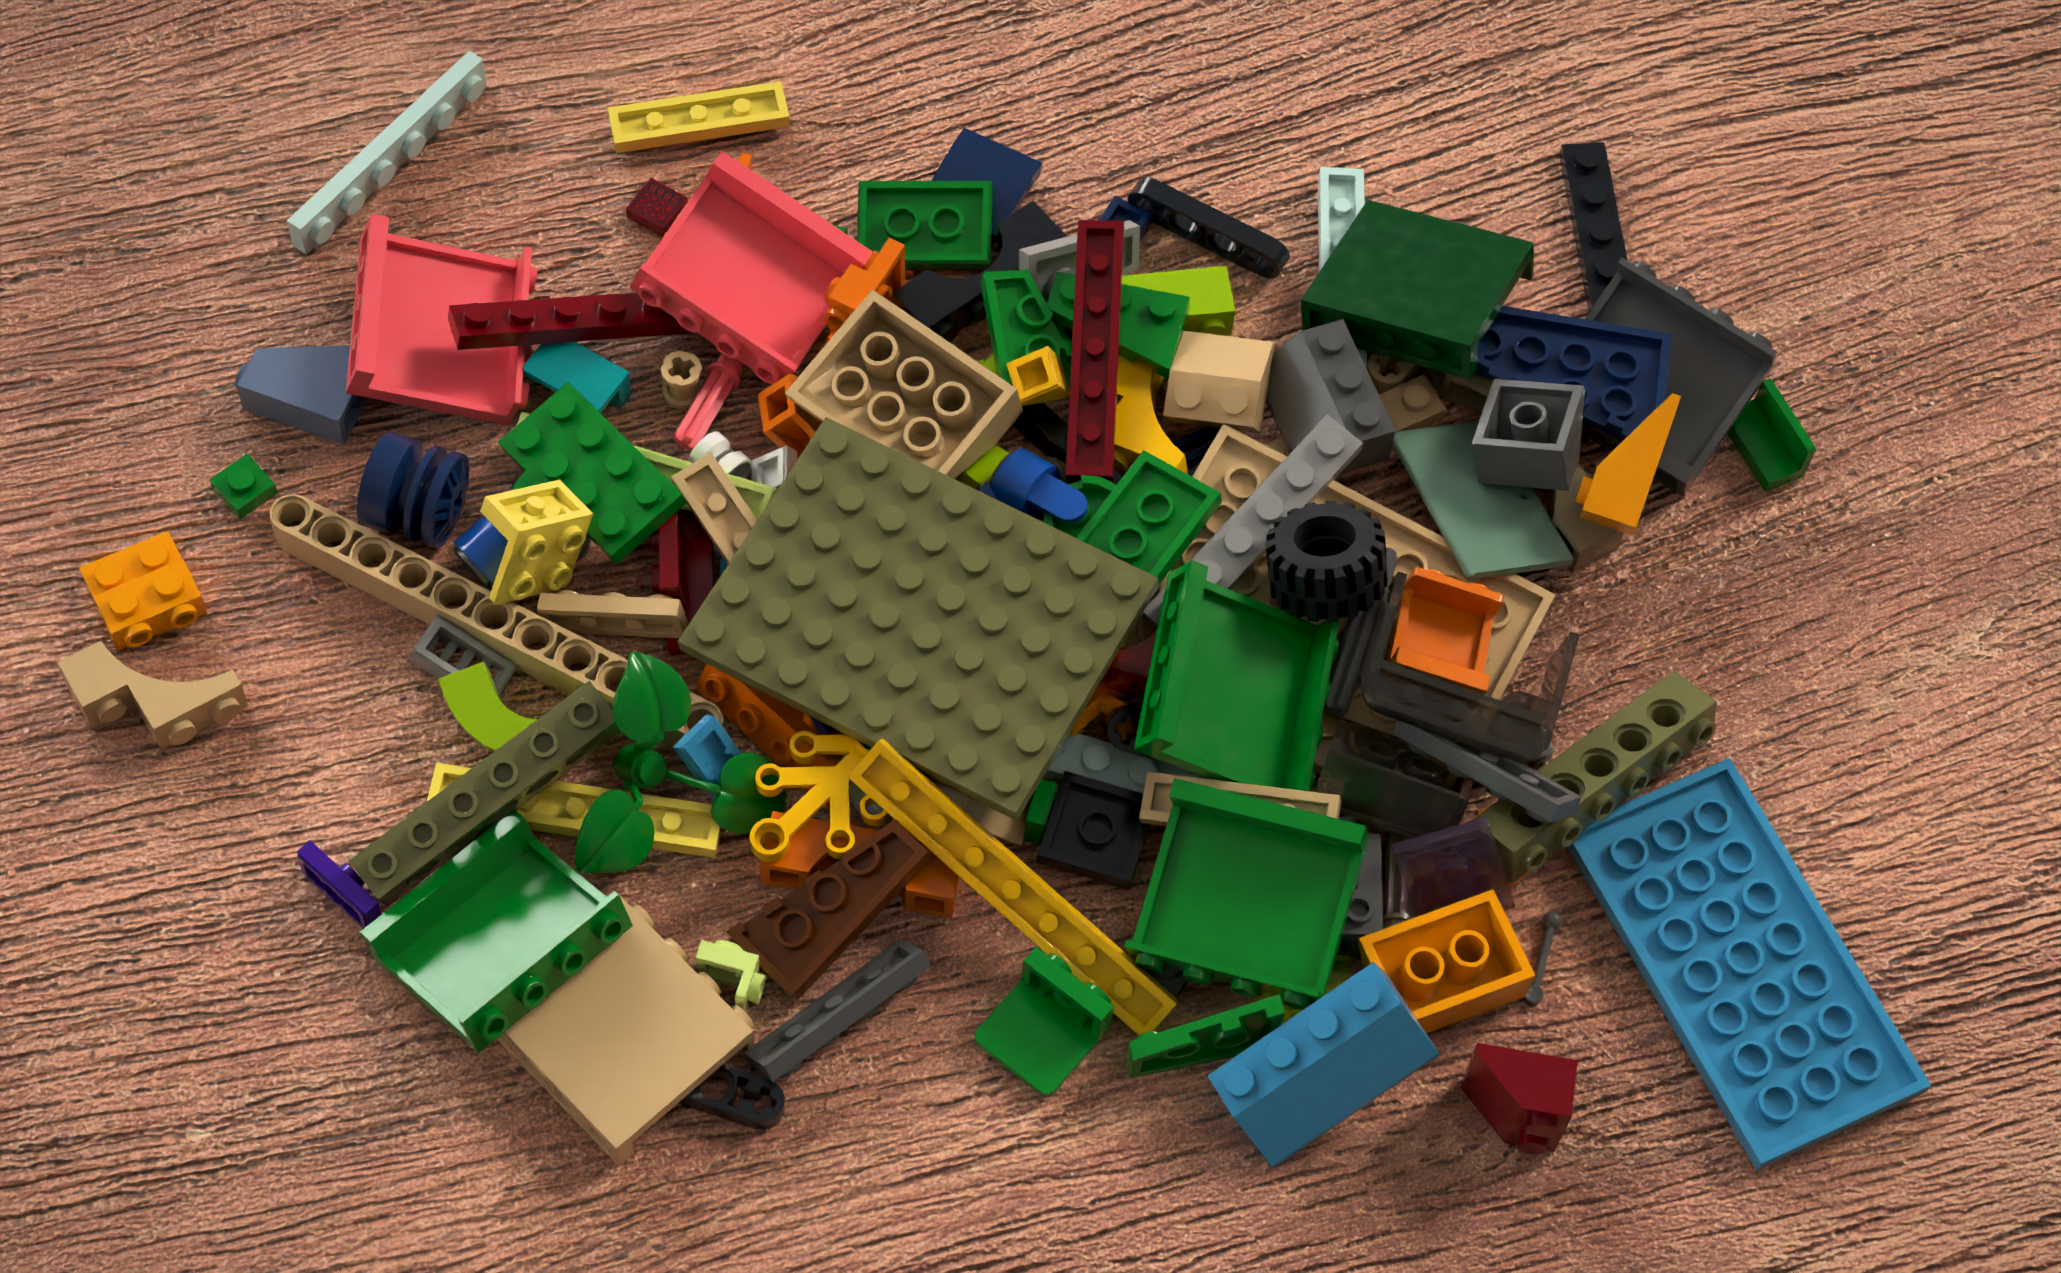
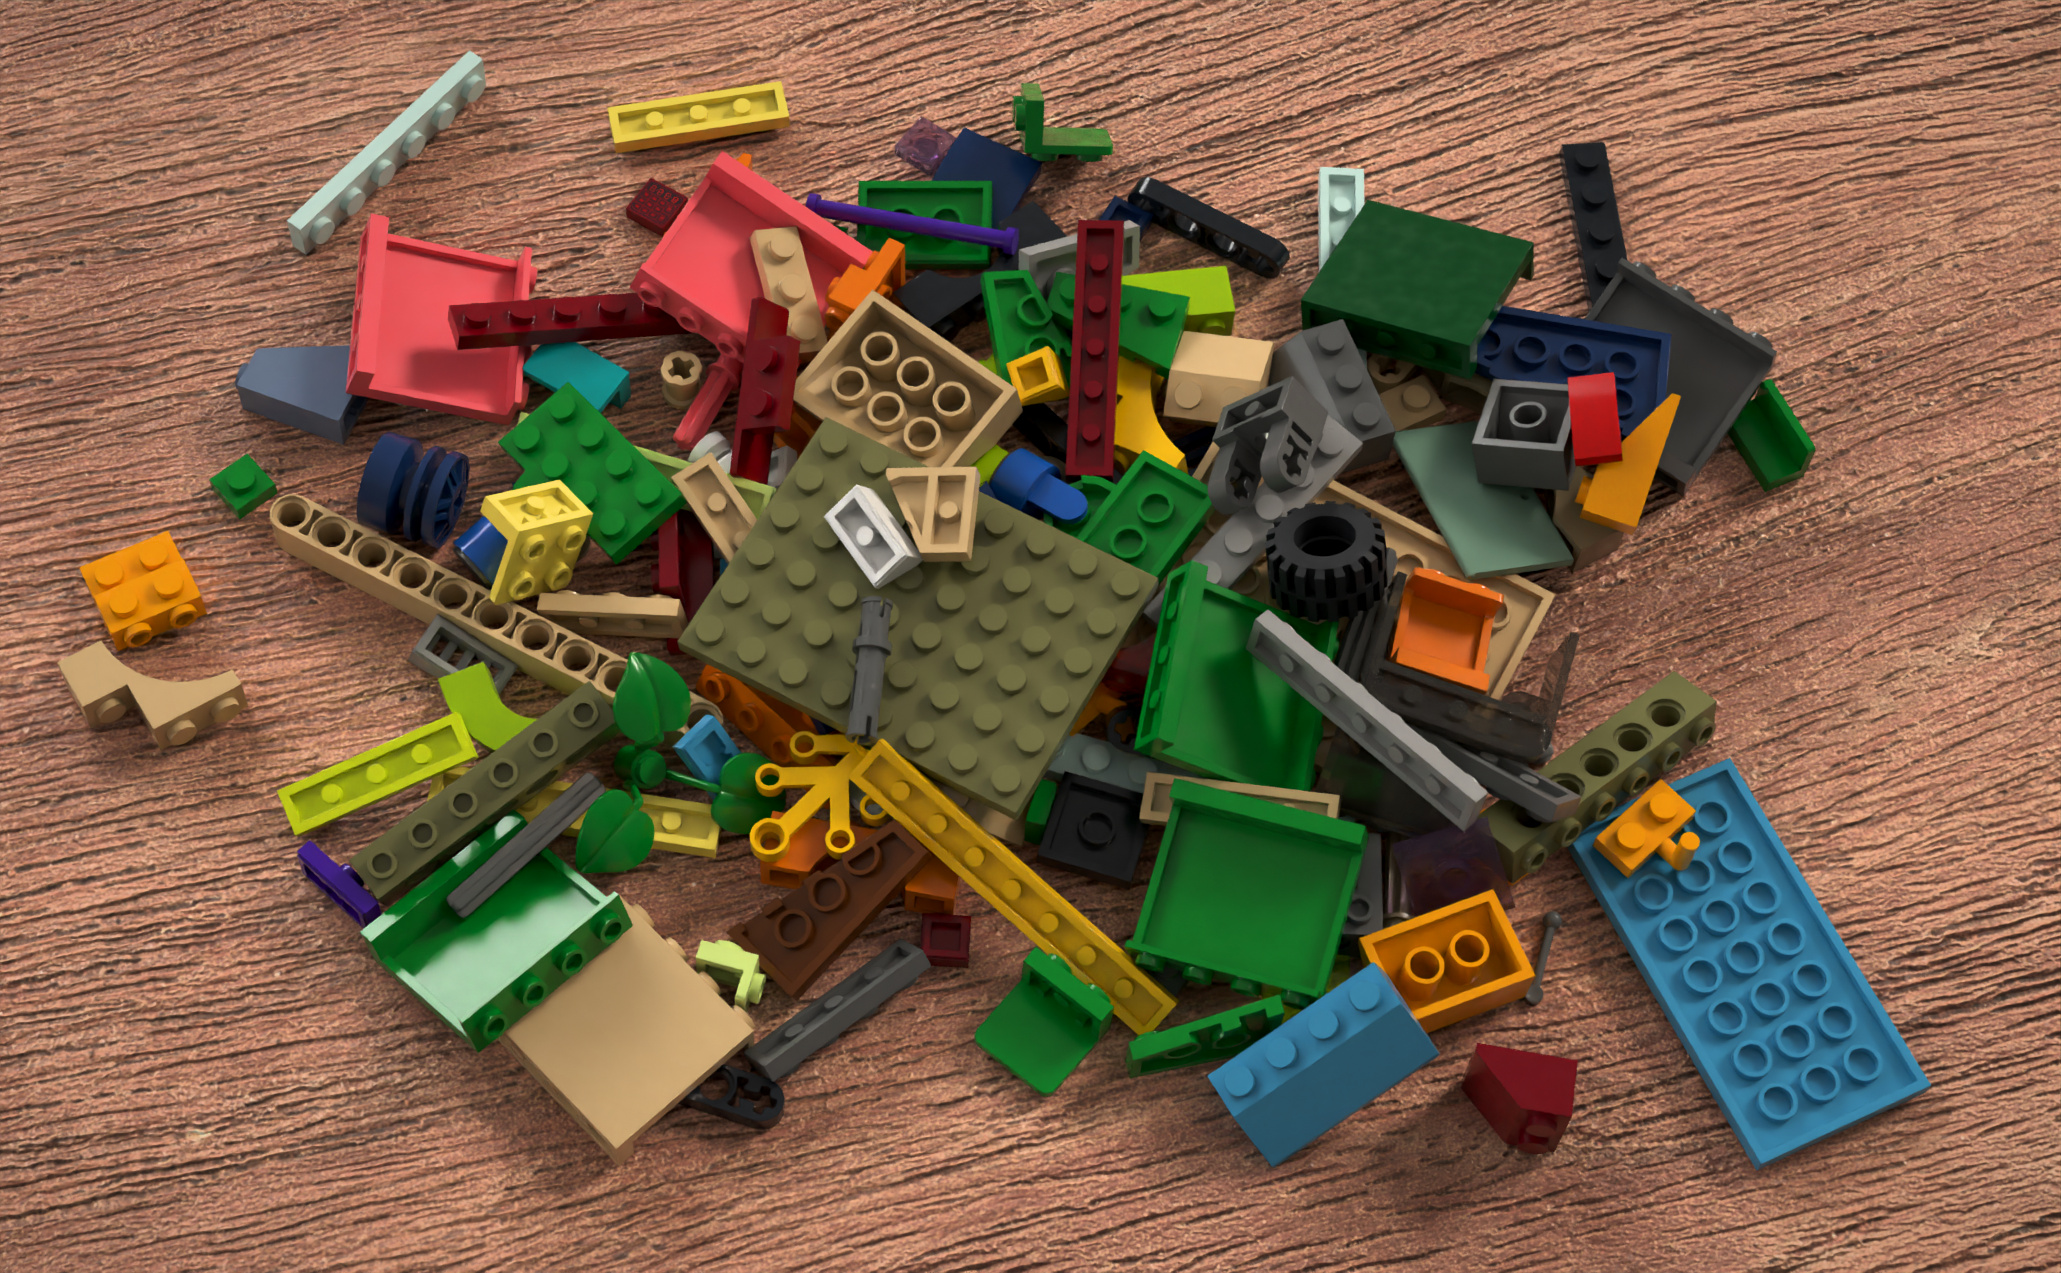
(377, 774): none -> neon yellow plate
(525, 845): none -> dark grey axle
(764, 390): none -> dark red bracket
(789, 284): none -> tan plate
(871, 652): none -> dark grey pin
(873, 536): none -> white slope
(915, 224): none -> dark purple bar
(924, 146): none -> plate
(938, 509): none -> tan wing
(946, 939): none -> dark red tile
(1048, 142): none -> green bracket
(1265, 437): none -> dark grey brick
(1366, 720): none -> light grey plate
(1594, 419): none -> red slope
(1648, 830): none -> light orange plate

